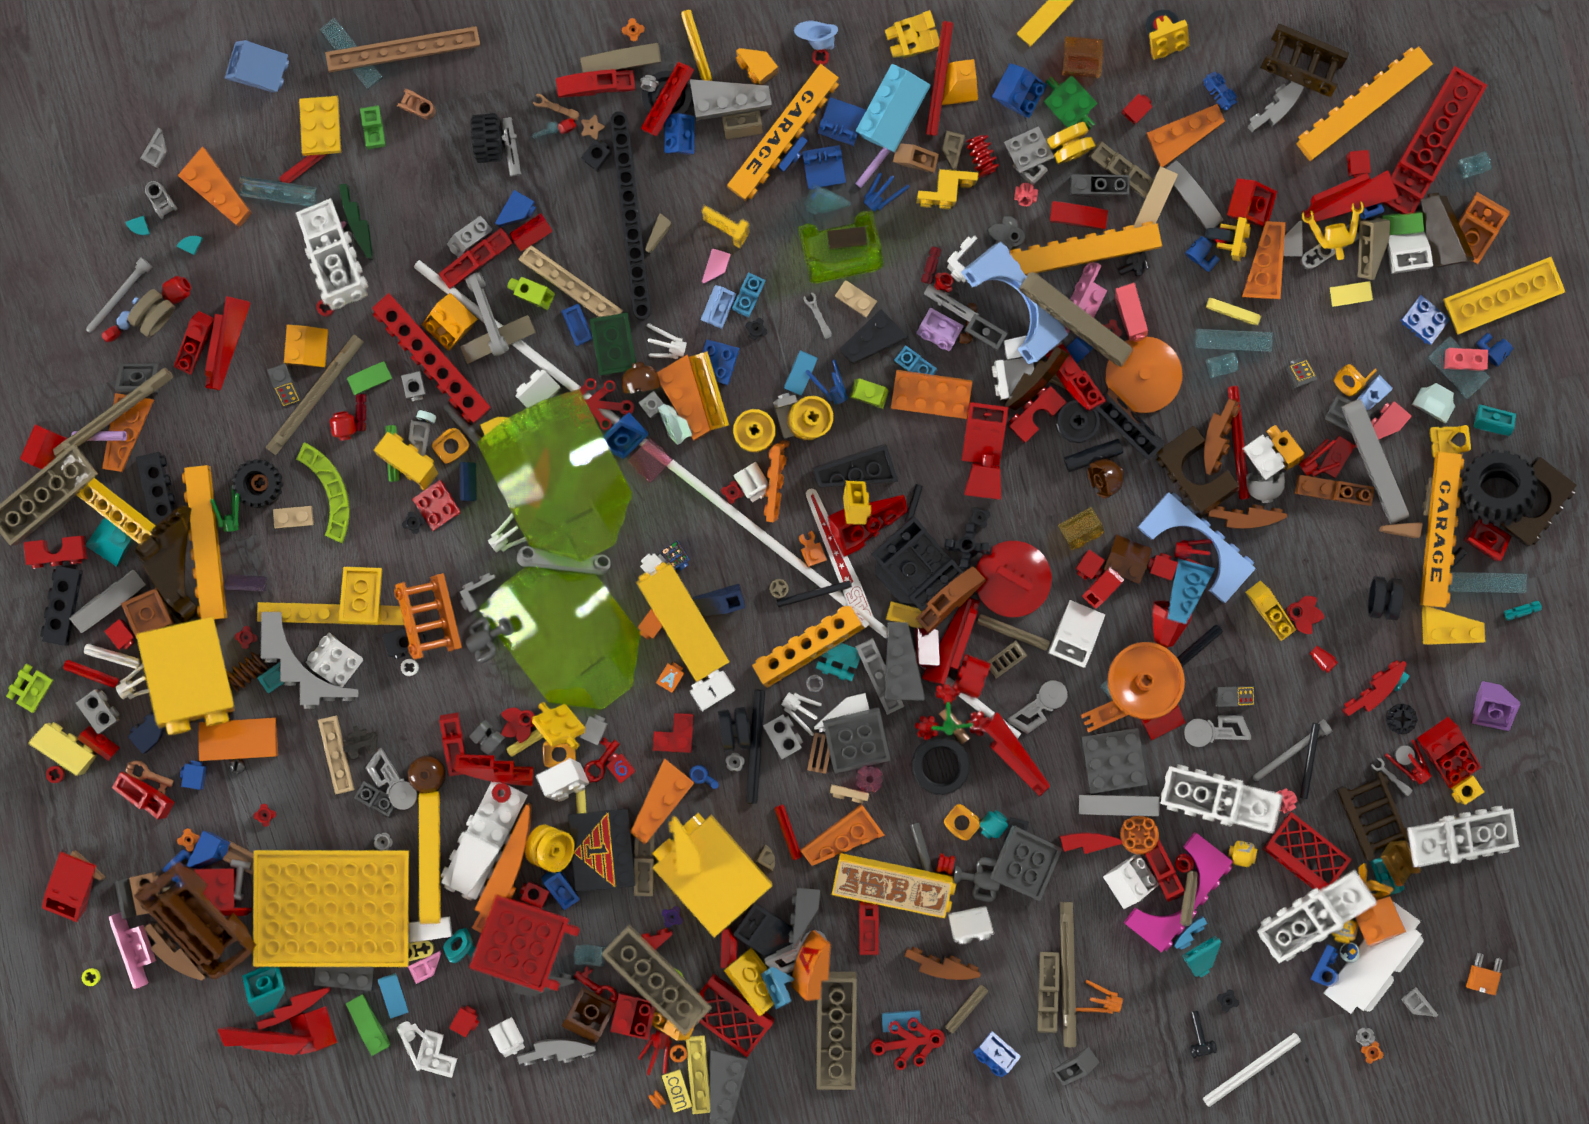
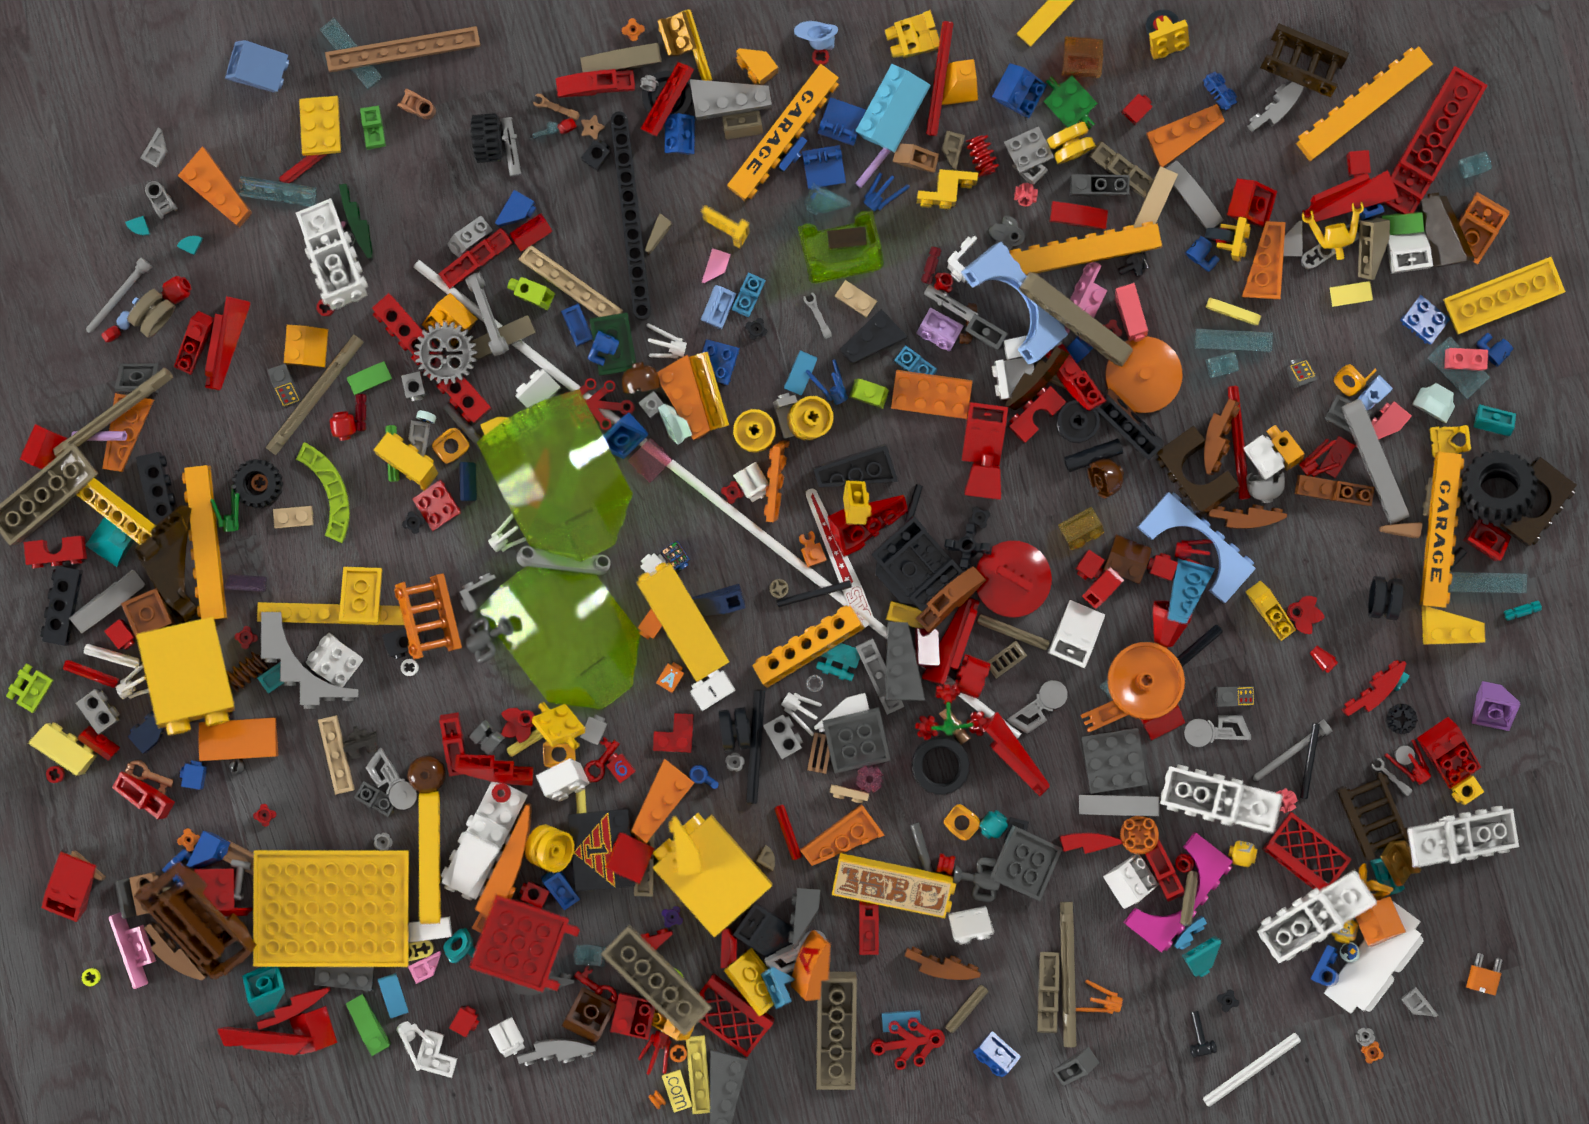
(446, 370): none -> light grey gear
(602, 343): none -> blue piece
(629, 858): none -> red tile
(677, 34): none -> pearl gold bracket

